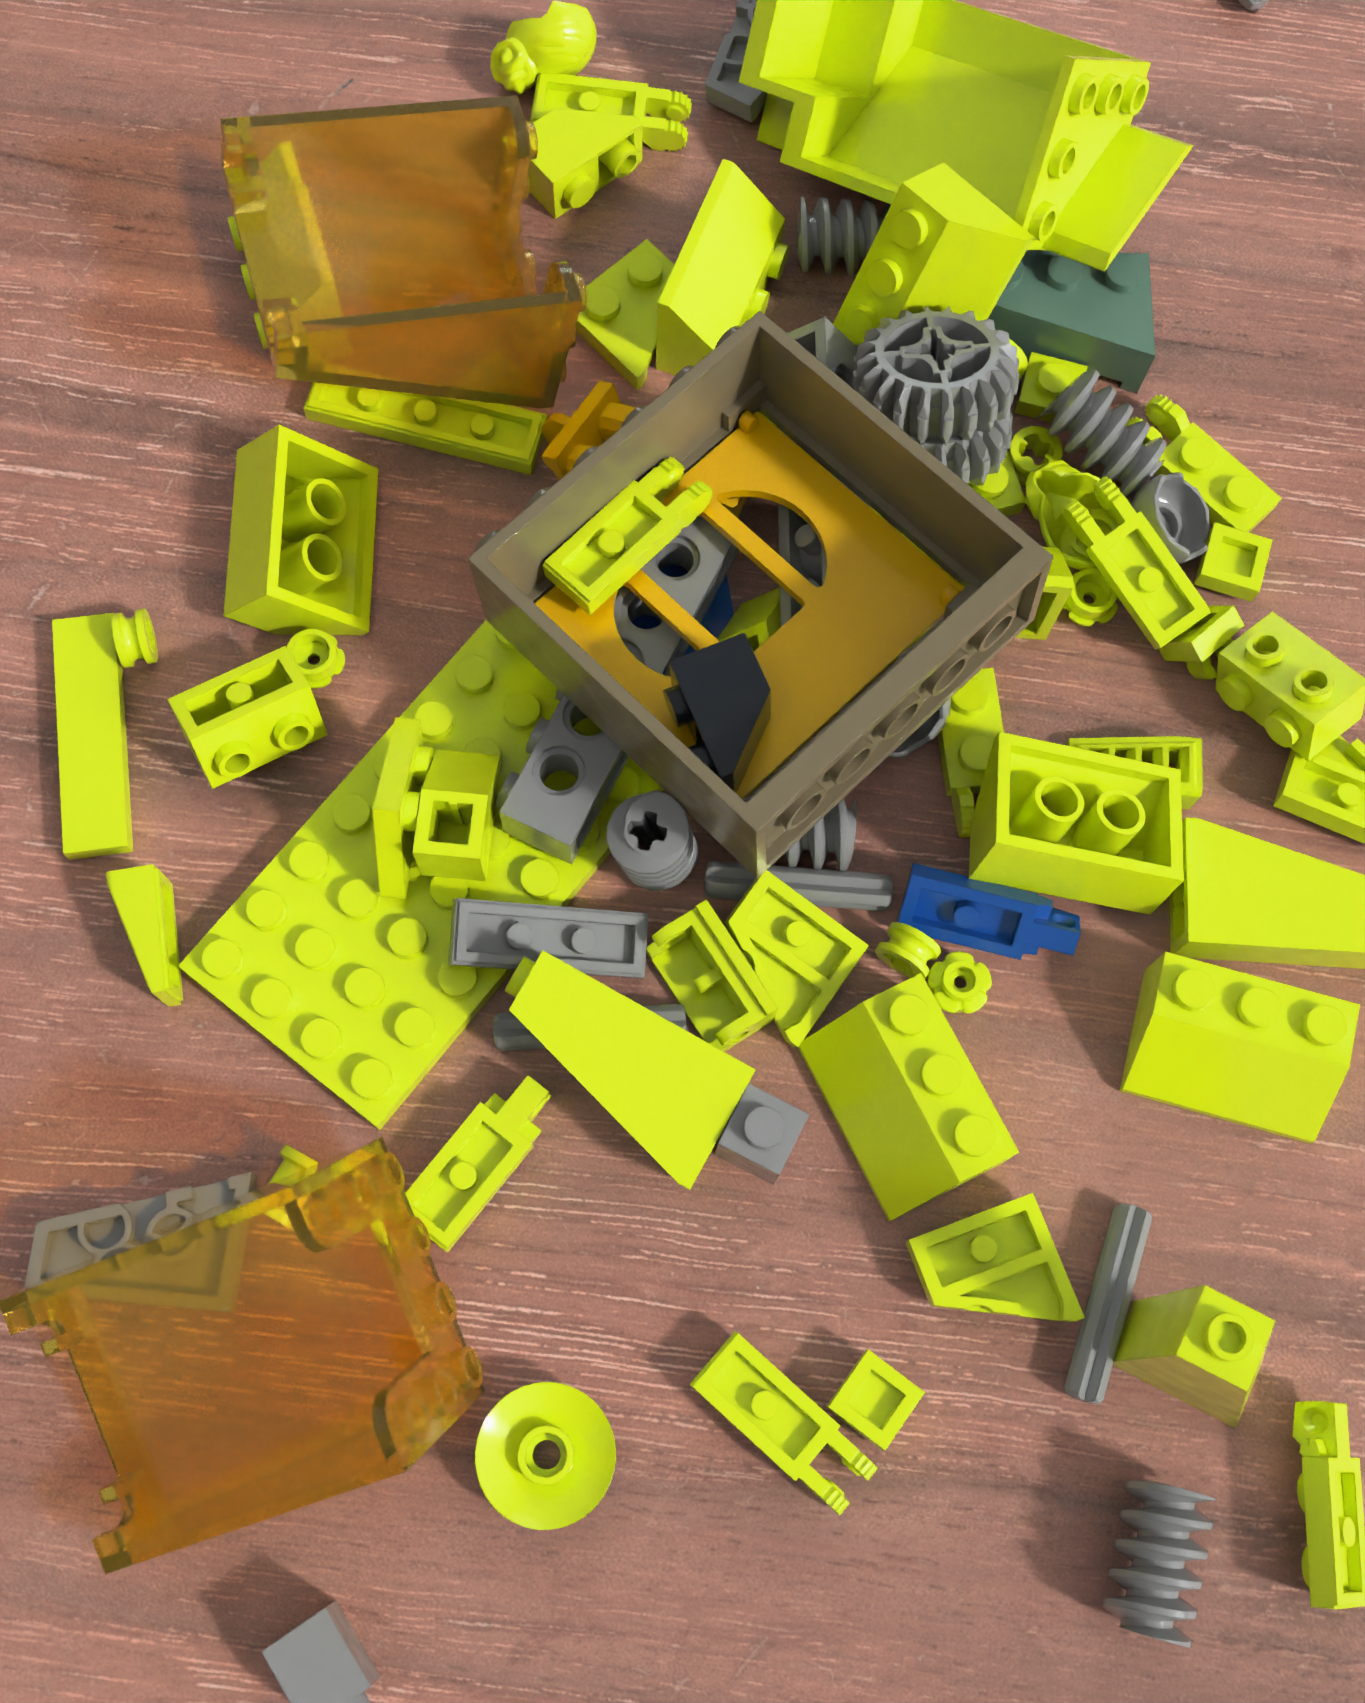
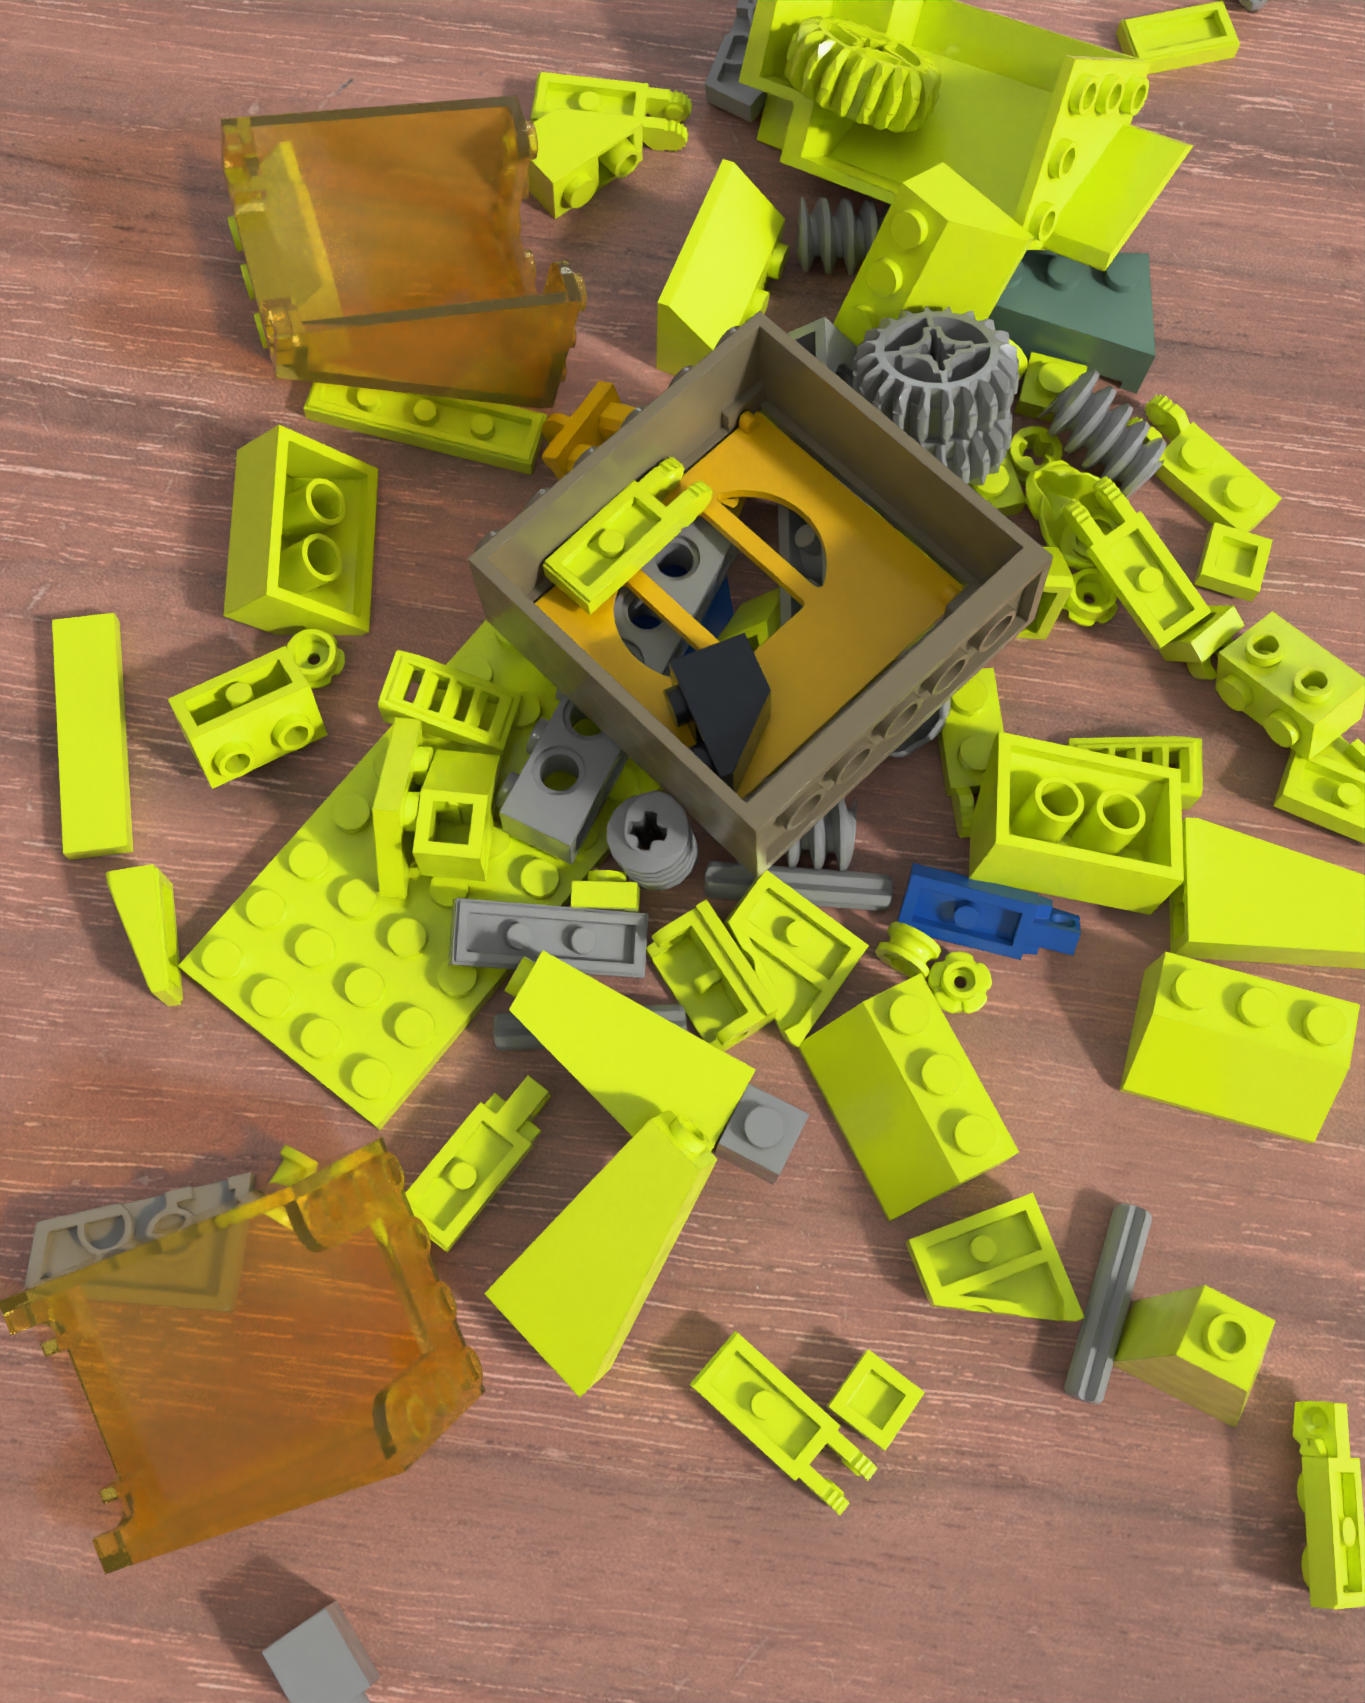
(134, 638): neon yellow bush -> none
(432, 675): none -> neon yellow slope
(507, 1465): neon yellow dish -> none
(545, 45): neon yellow hair -> none
(601, 1255): none -> neon yellow slope
(606, 892): none -> neon yellow plate
(623, 311): neon yellow wing -> none
(862, 74): none -> neon yellow gear
(1158, 1560): light grey piece -> none
(1176, 514): light grey hair -> none
(1180, 37): none -> neon yellow tile

